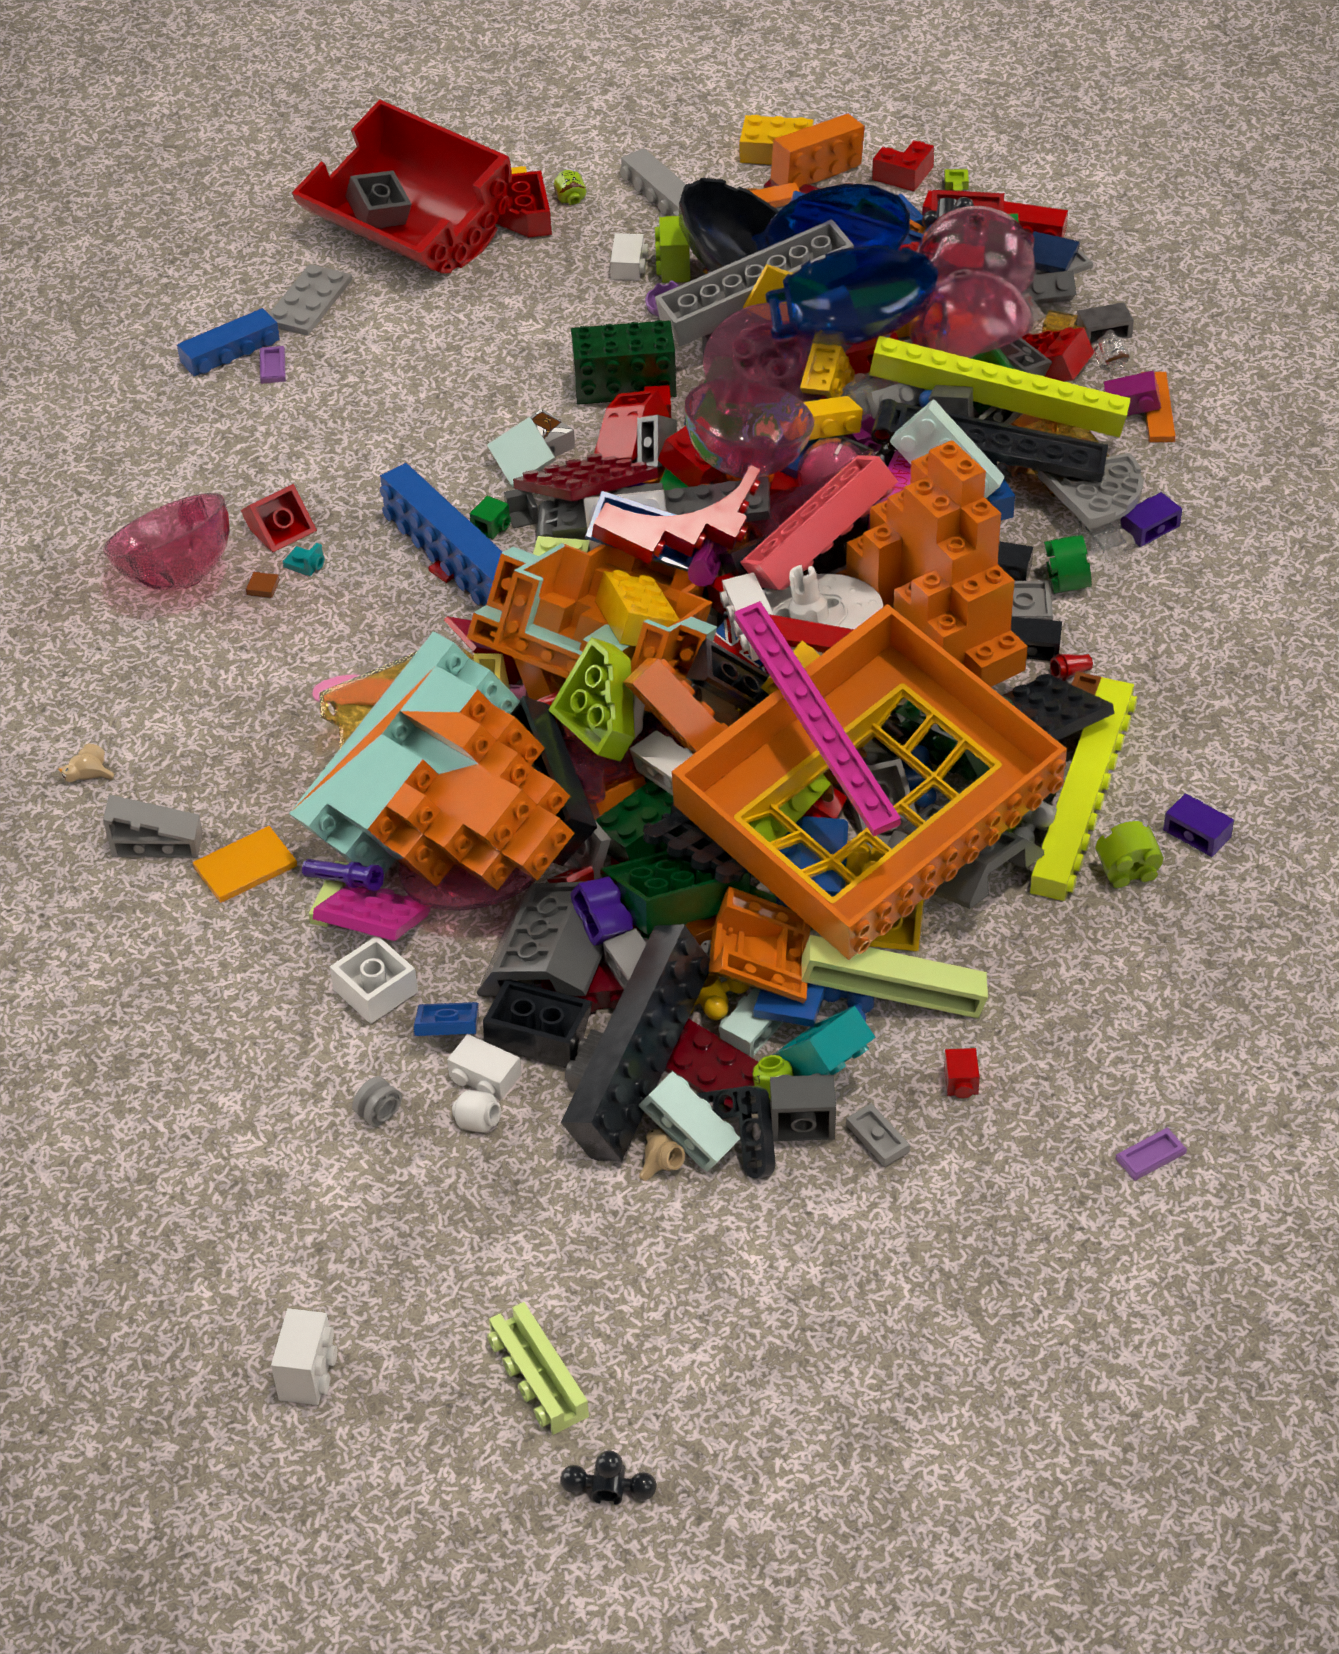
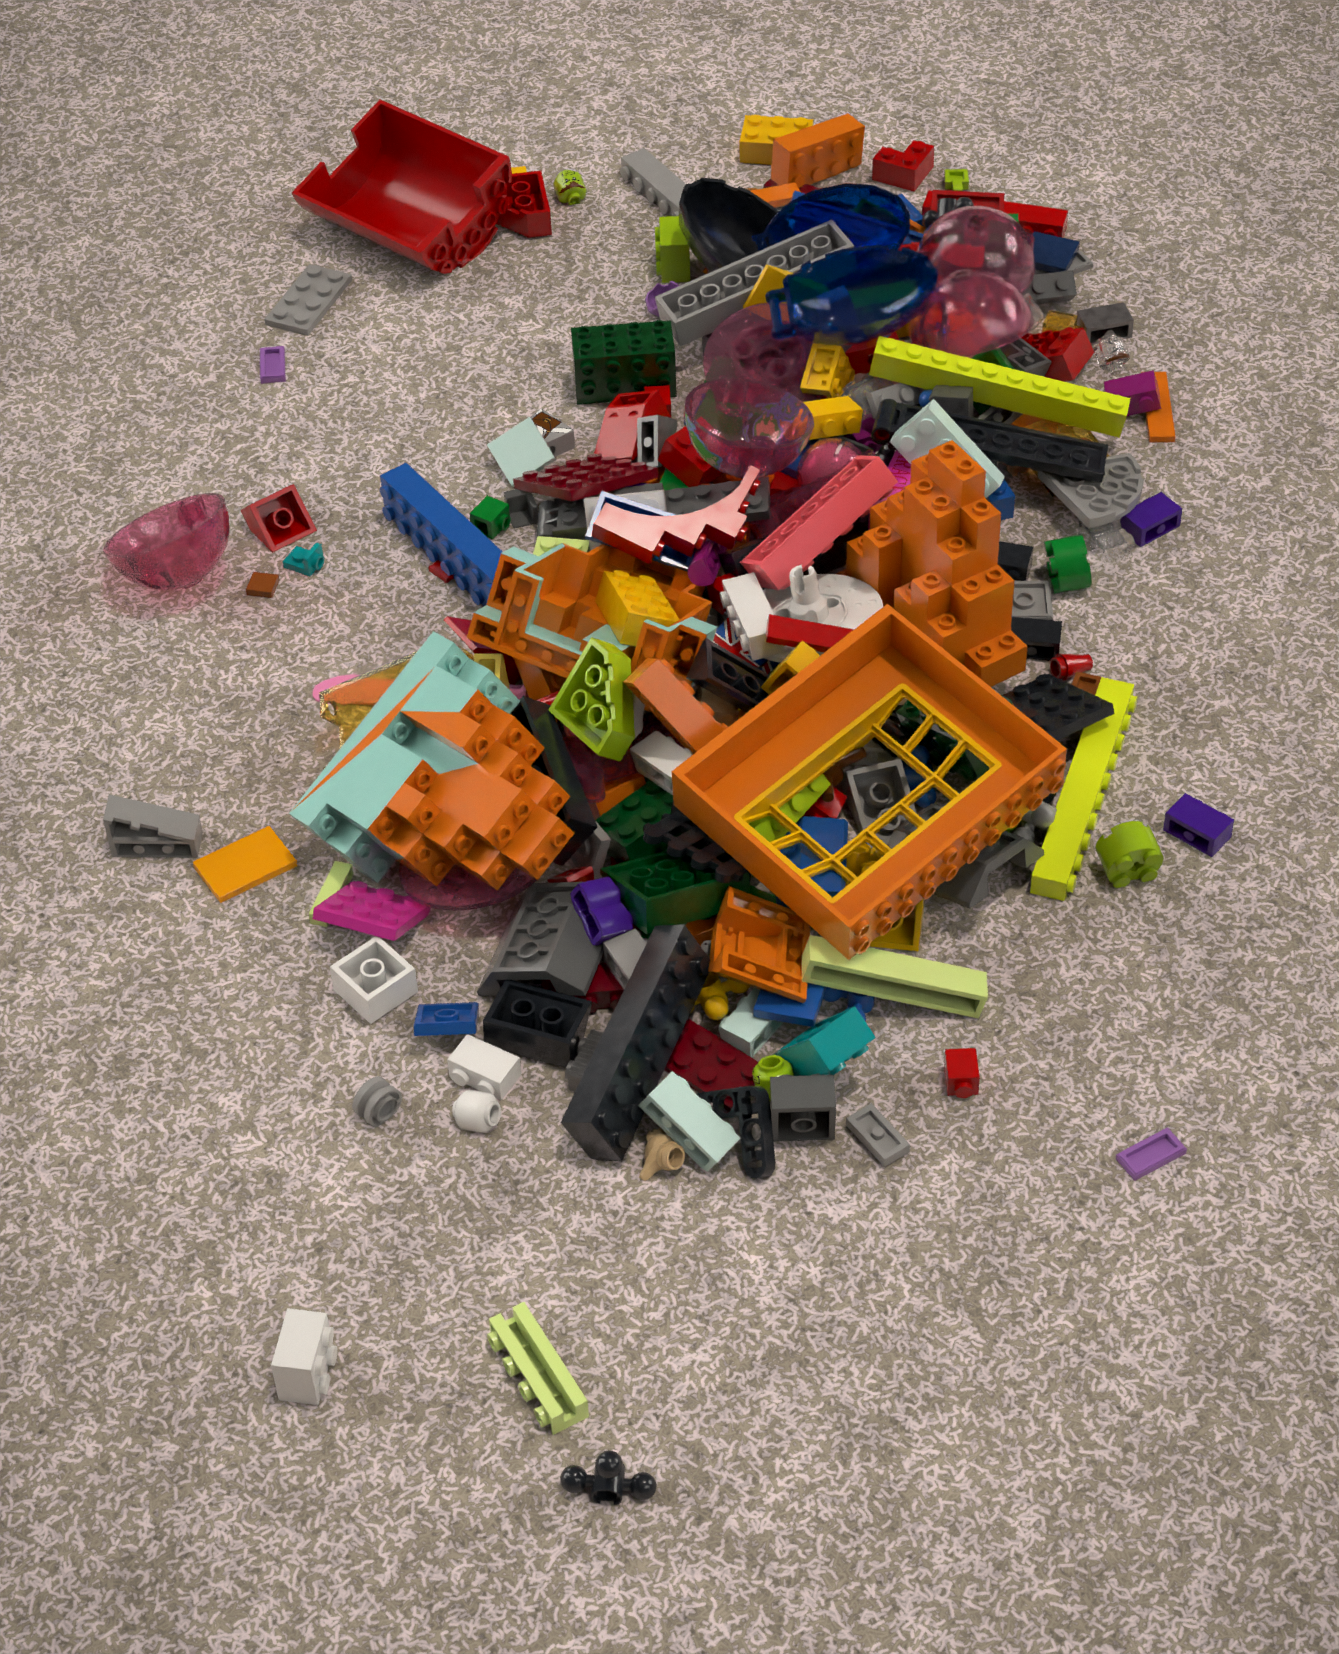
(86, 765): tan animal -> none
(228, 342): blue brick -> none
(352, 874): dark purple pin -> none
(378, 199): dark grey brick -> none
(628, 257): white brick -> none
(817, 719): dark pink plate -> none

